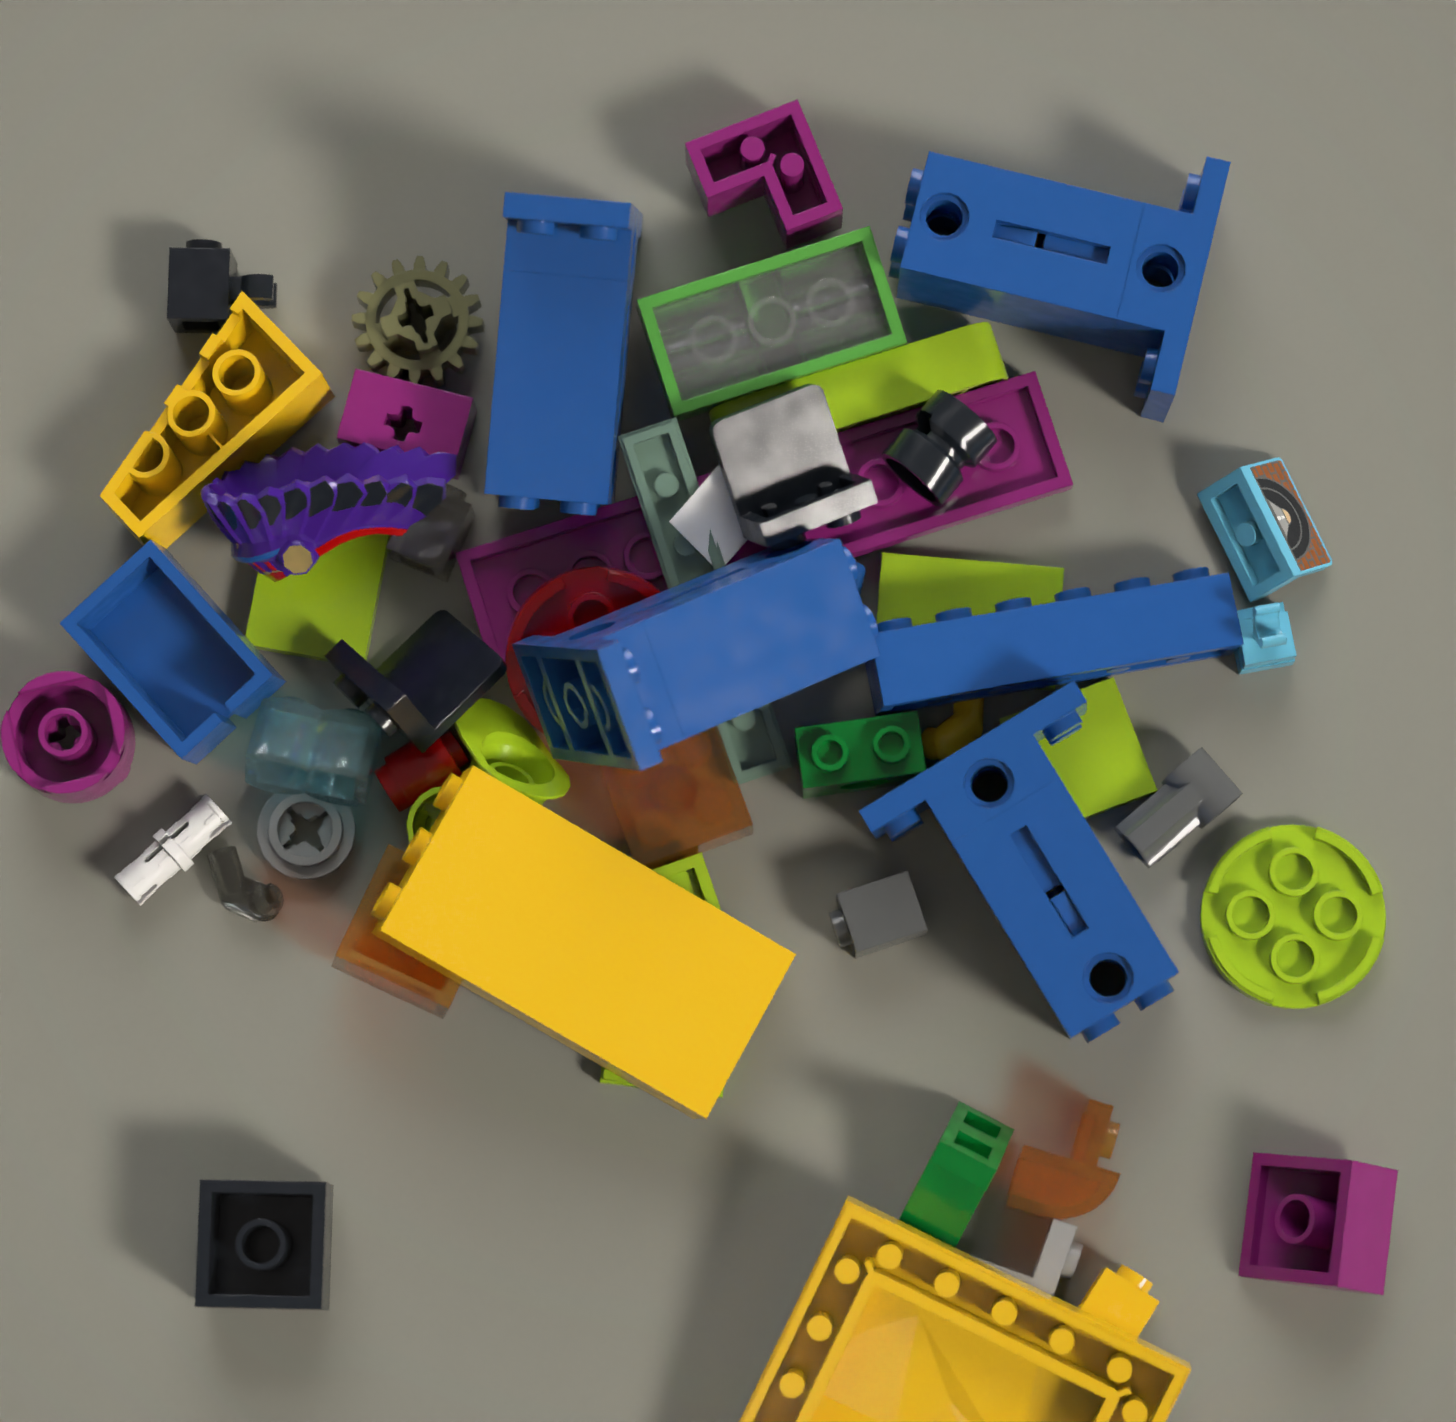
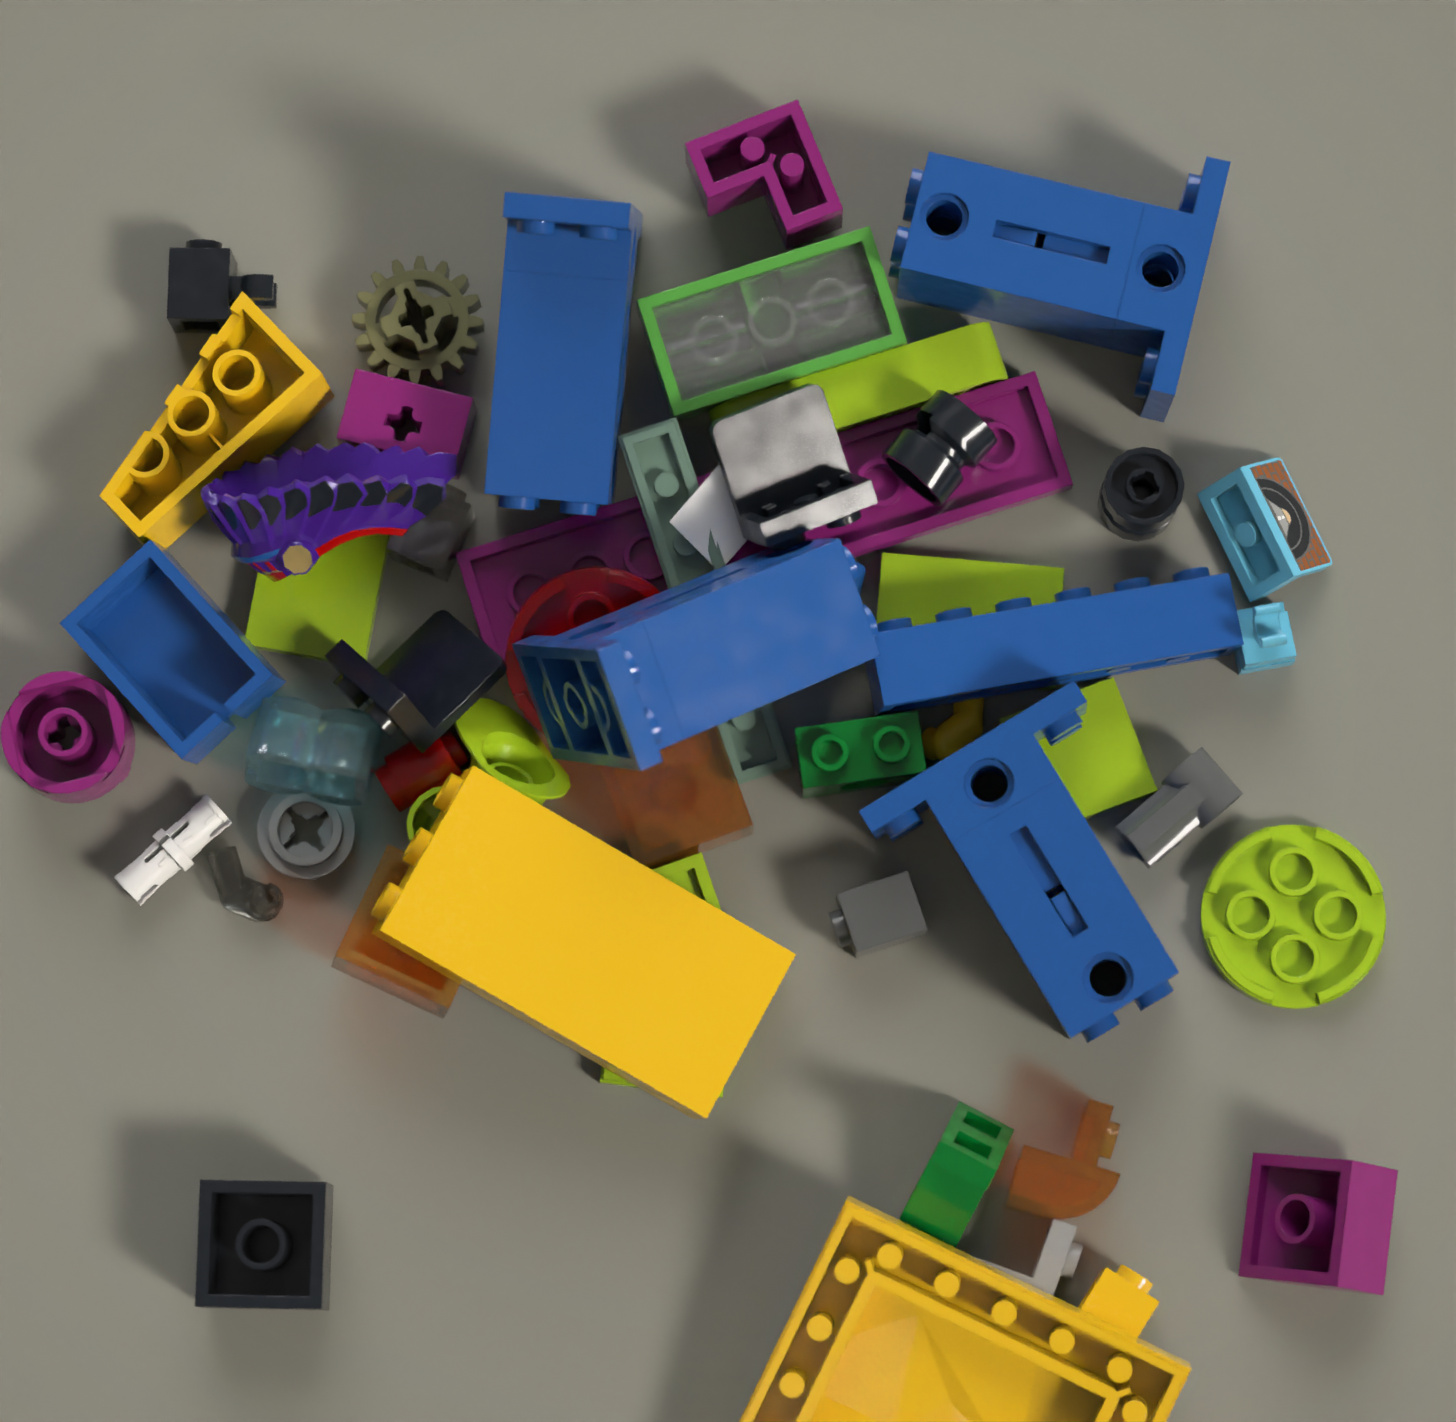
(1140, 493): none -> black wheel

